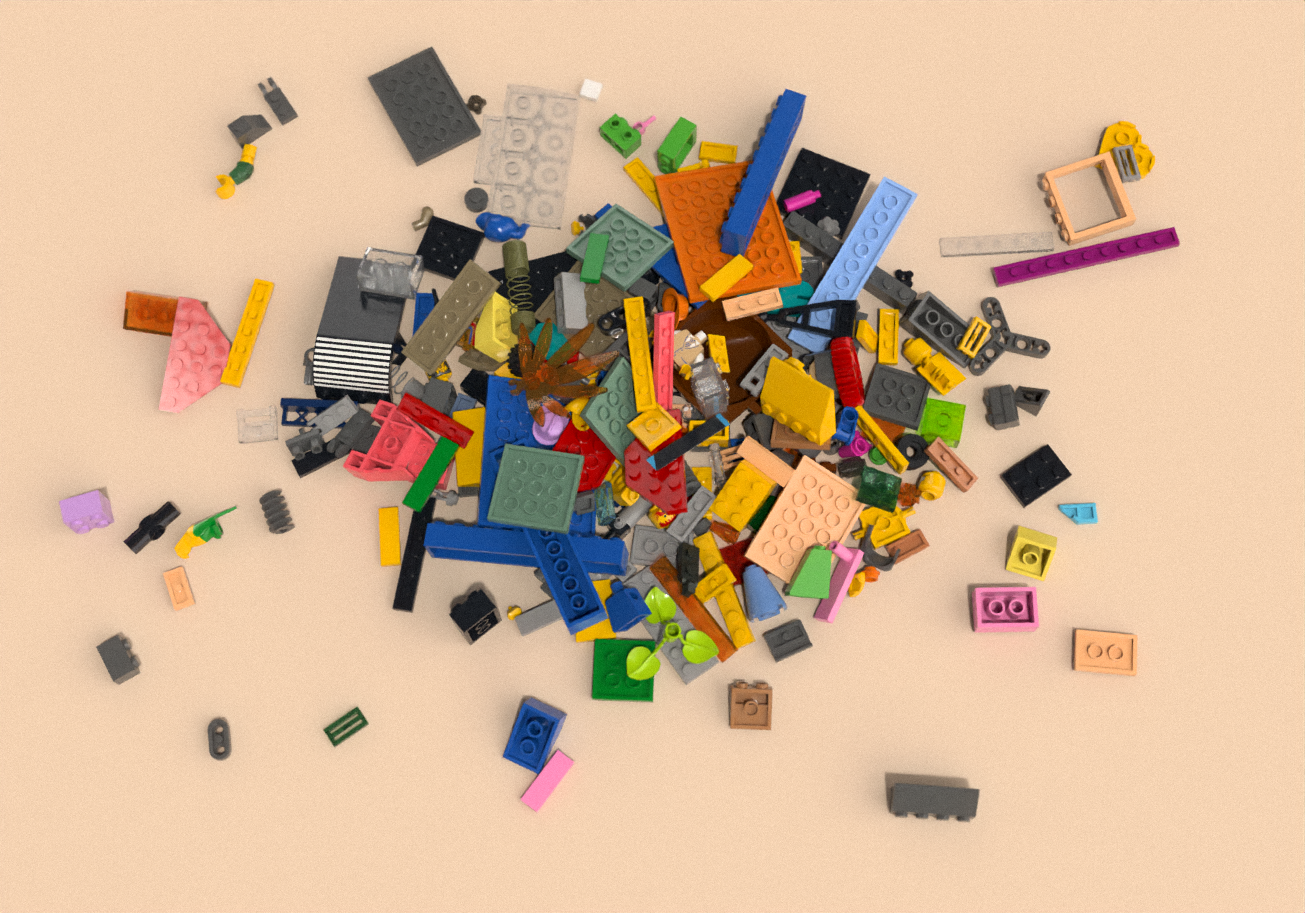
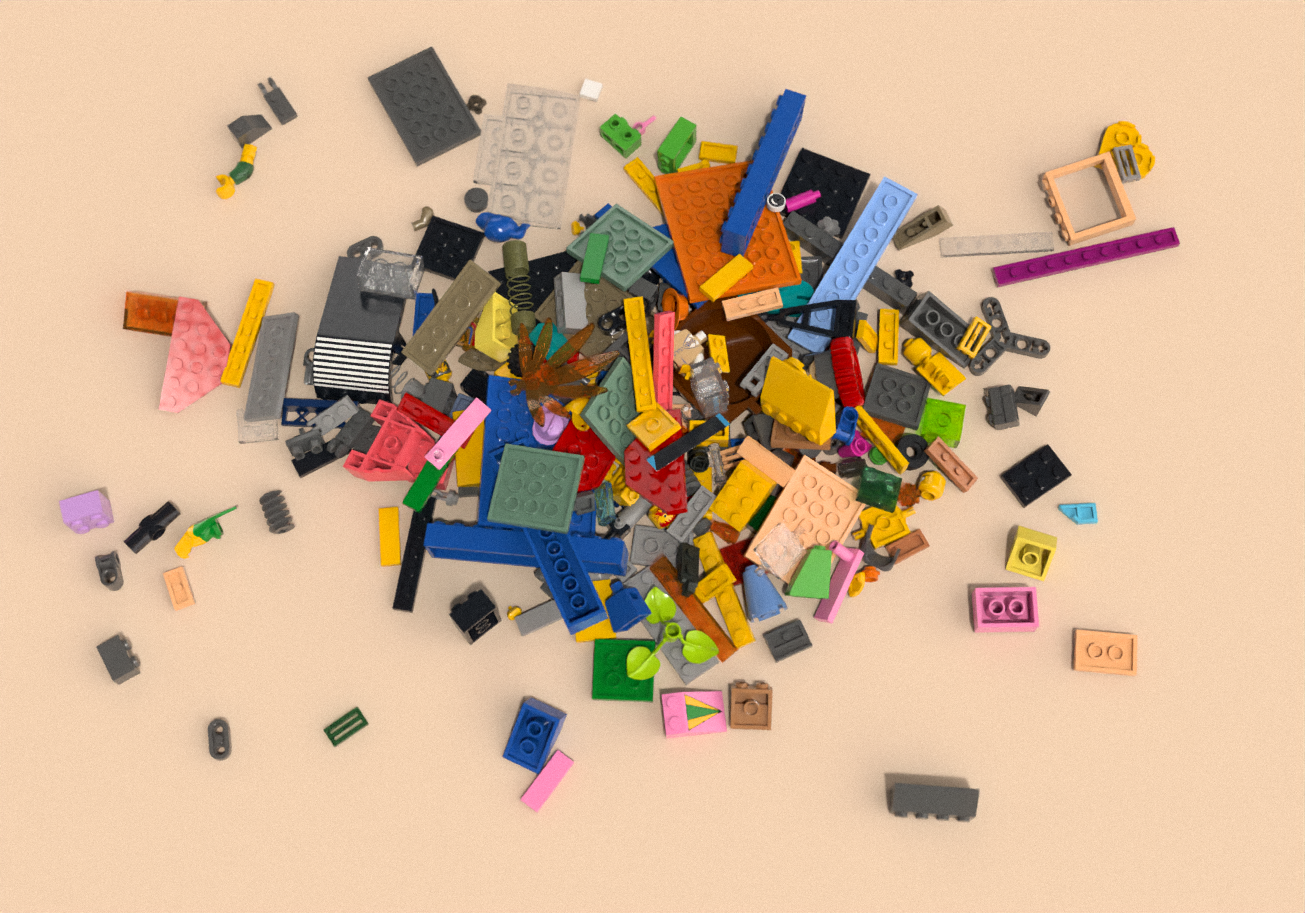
(109, 567): none -> dark grey piece
(271, 367): none -> light grey plate
(360, 247): none -> dark grey plate
(458, 433): none -> bright pink piece
(693, 713): none -> bright pink slope
(698, 459): none -> pearl dark grey wheel
(776, 202): none -> tile
(779, 550): none -> clear plate
(922, 228): none -> dark tan slope

